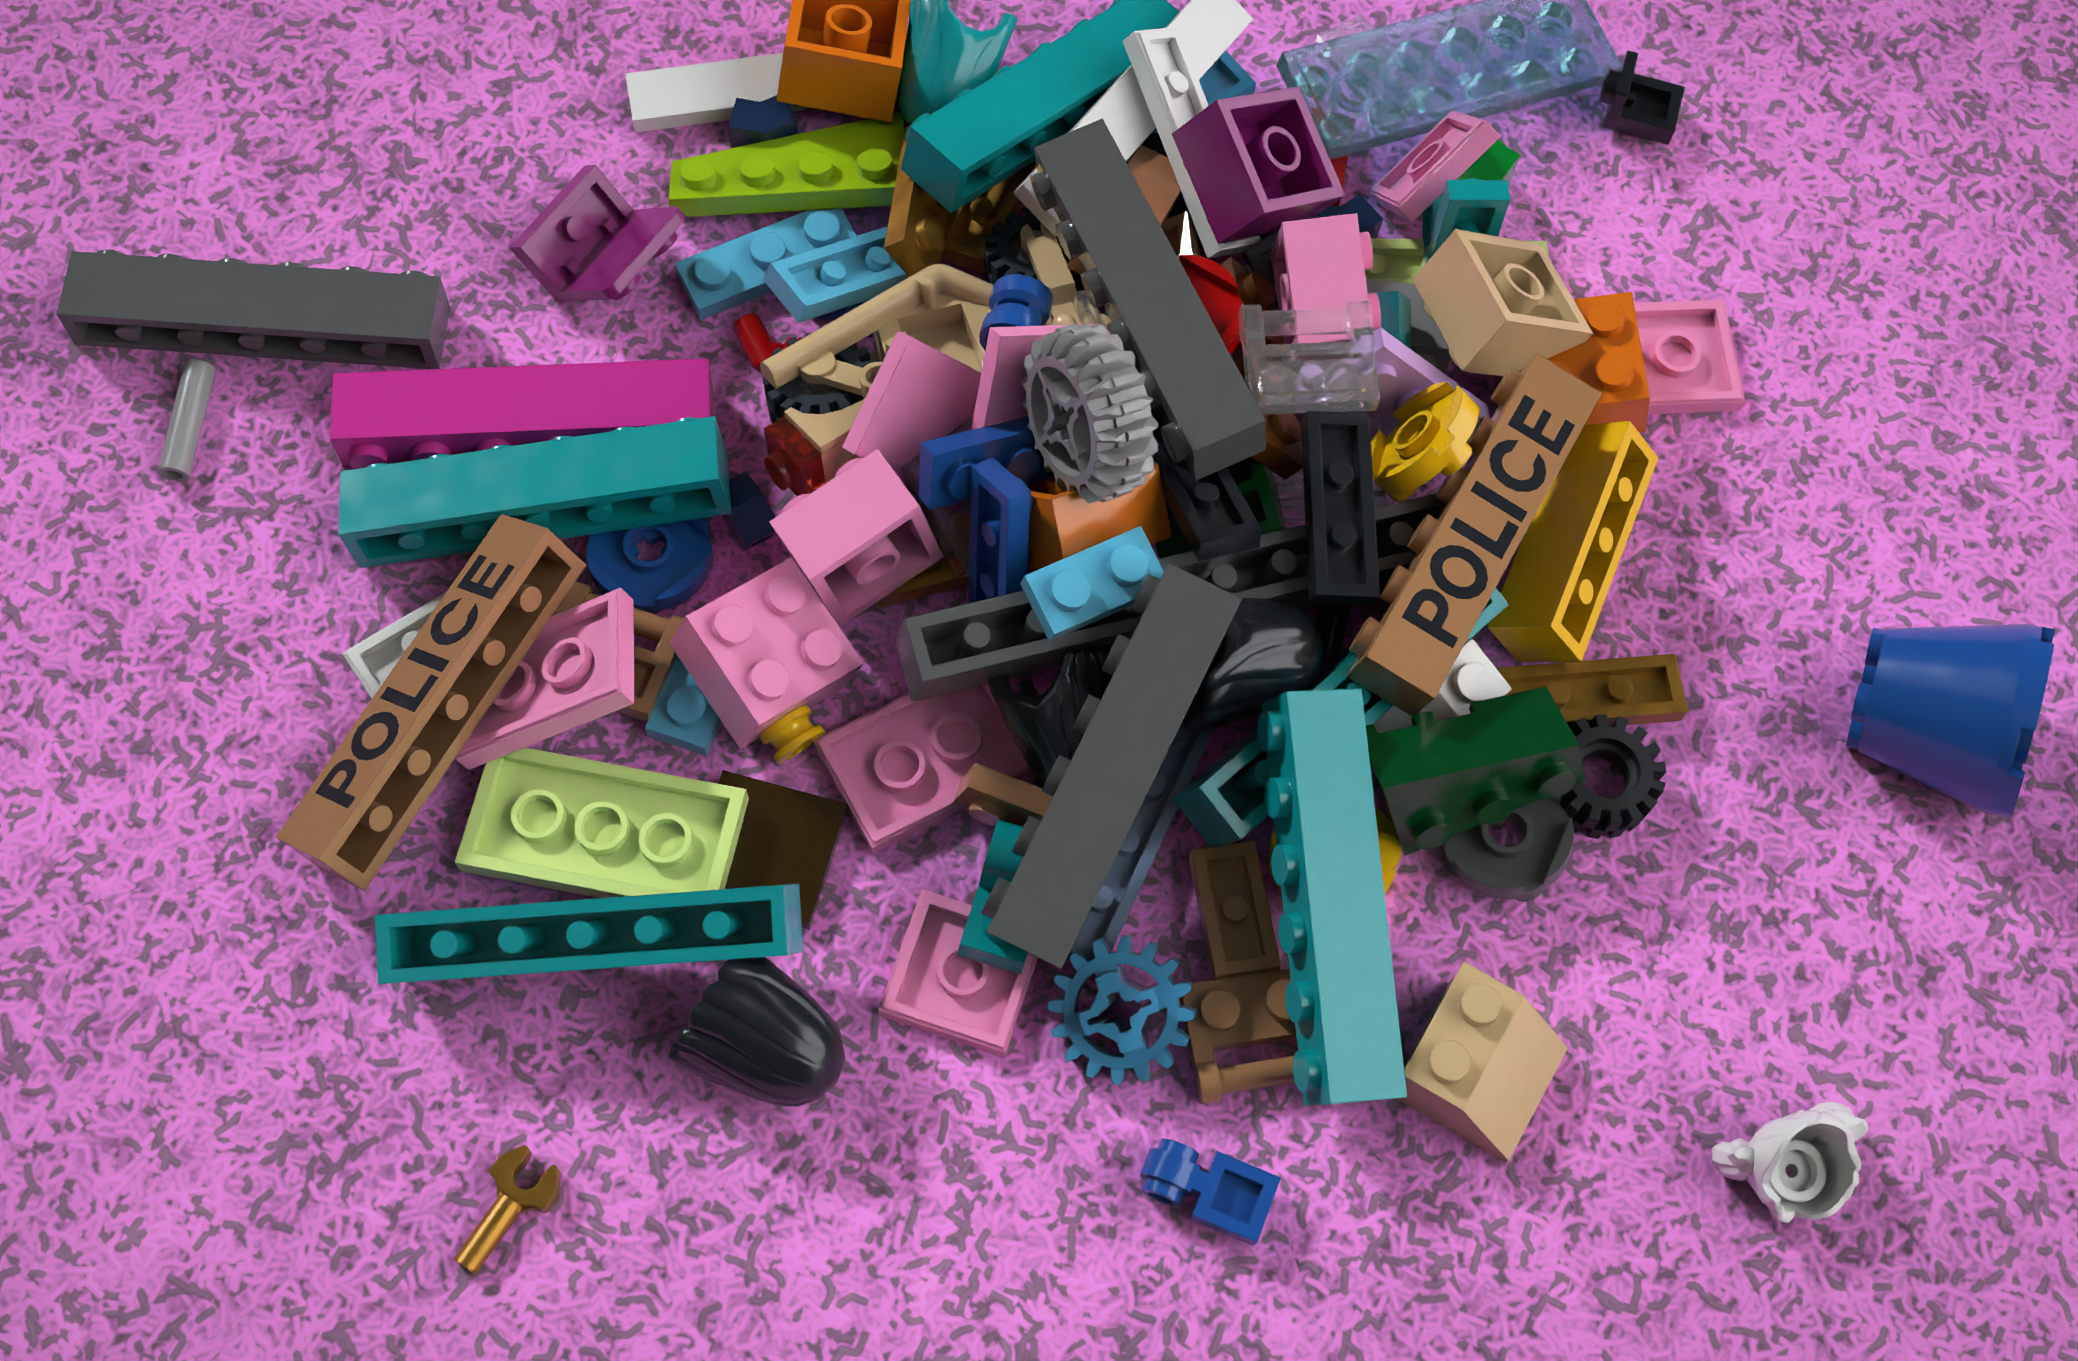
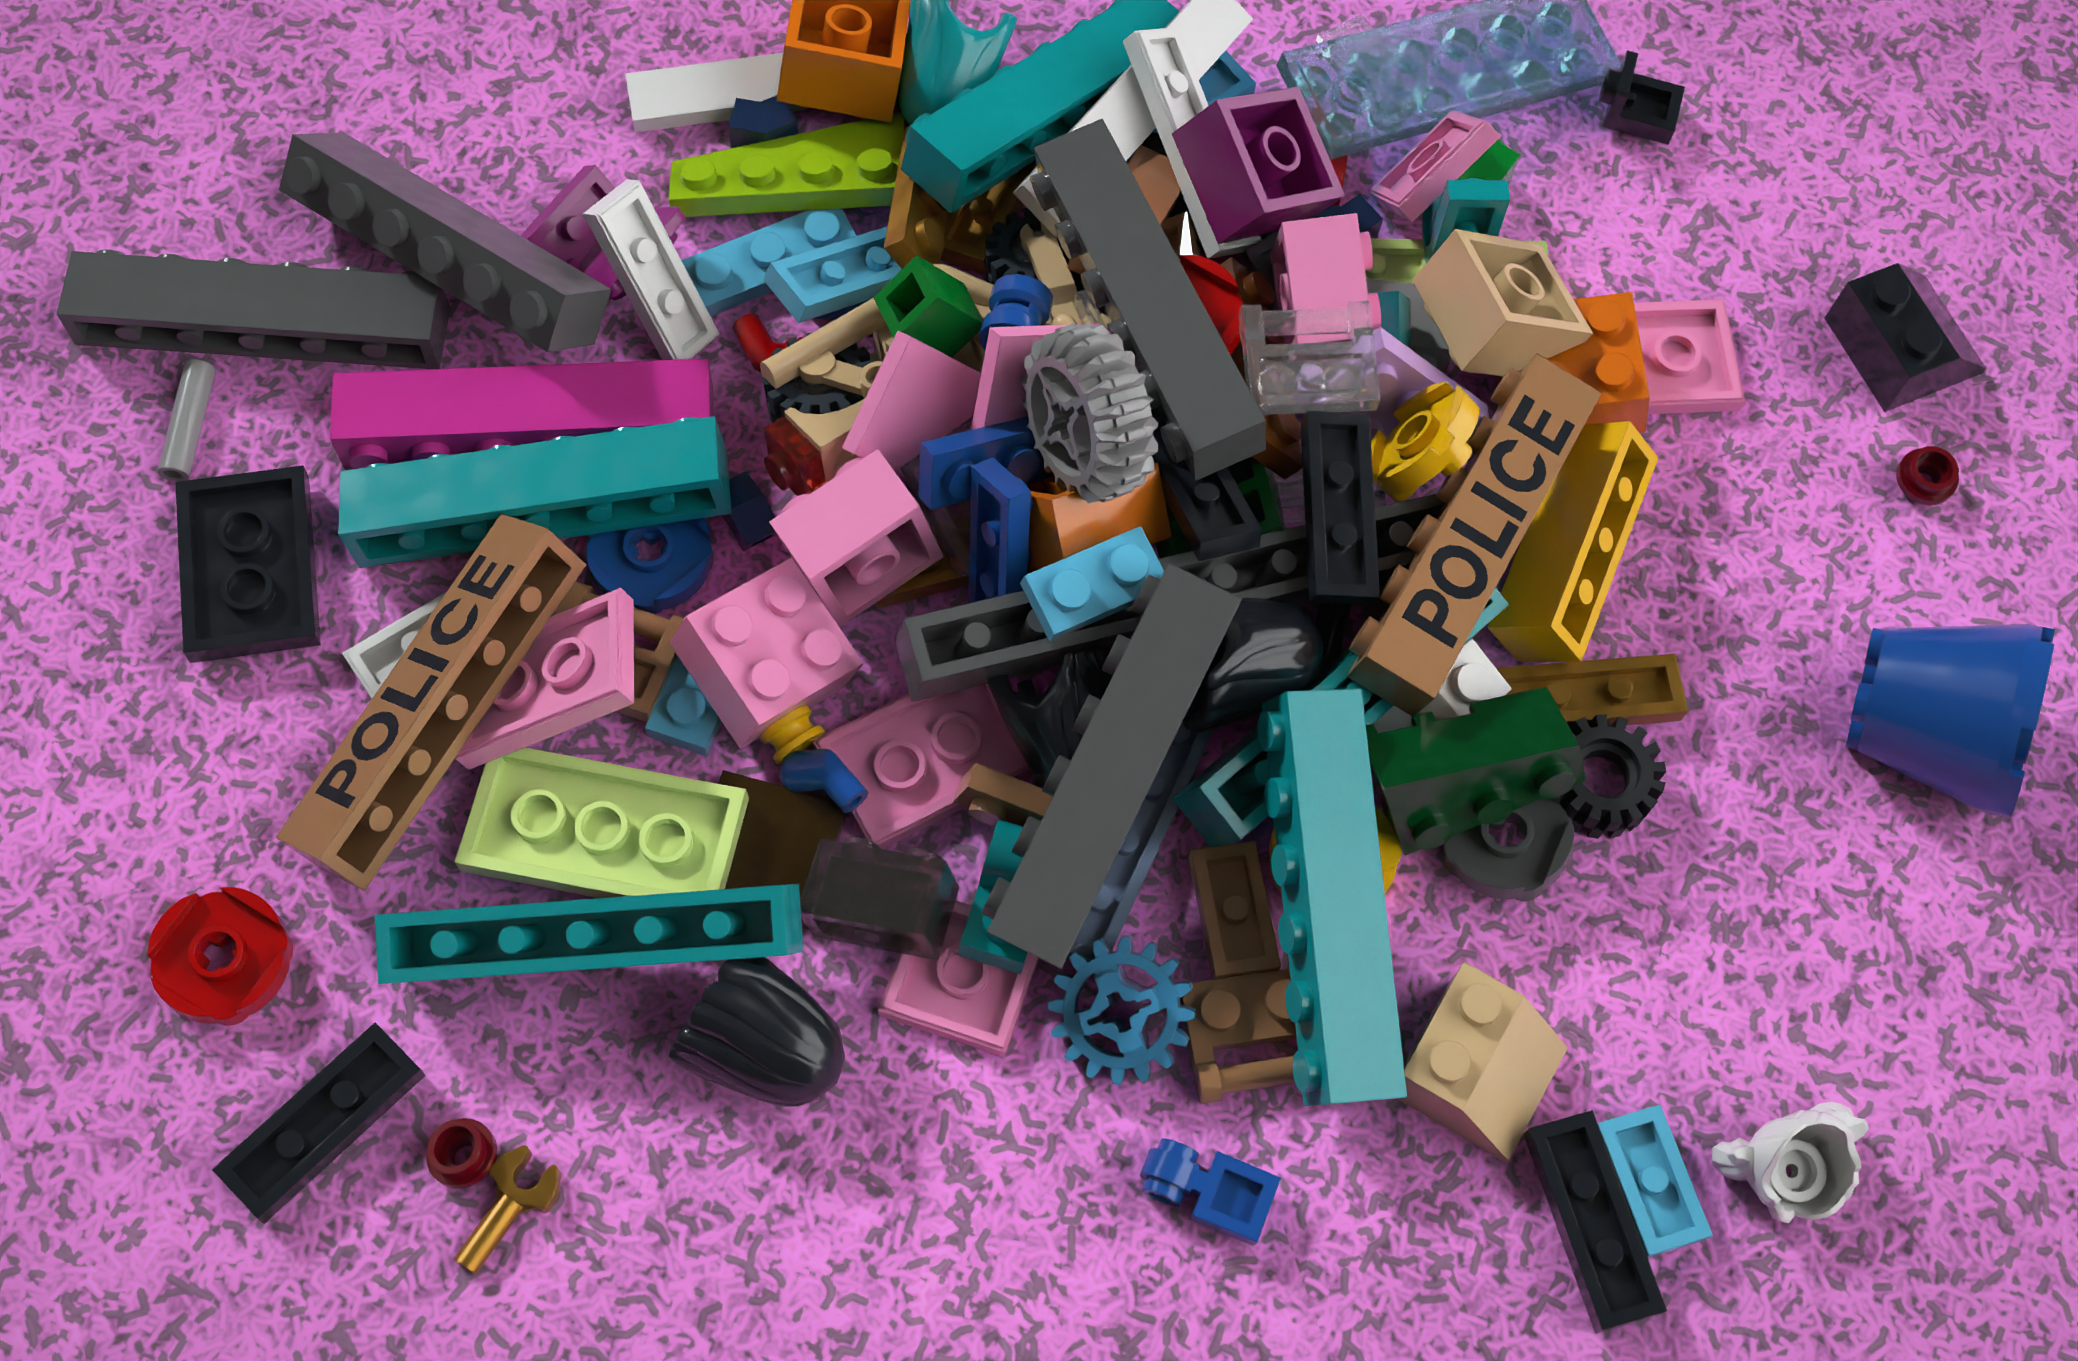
(231, 991): none -> red plate
(247, 564): none -> black plate
(318, 1123): none -> black plate
(445, 241): none -> dark grey brick
(448, 1140): none -> dark red plate
(651, 272): none -> white tile
(822, 770): none -> blue arm
(879, 897): none -> clear smoke brick
(929, 307): none -> green brick
(1594, 1222): none -> black plate
(1655, 1181): none -> medium azure plate
(1901, 336): none -> black slope
(1938, 465): none -> dark red plate

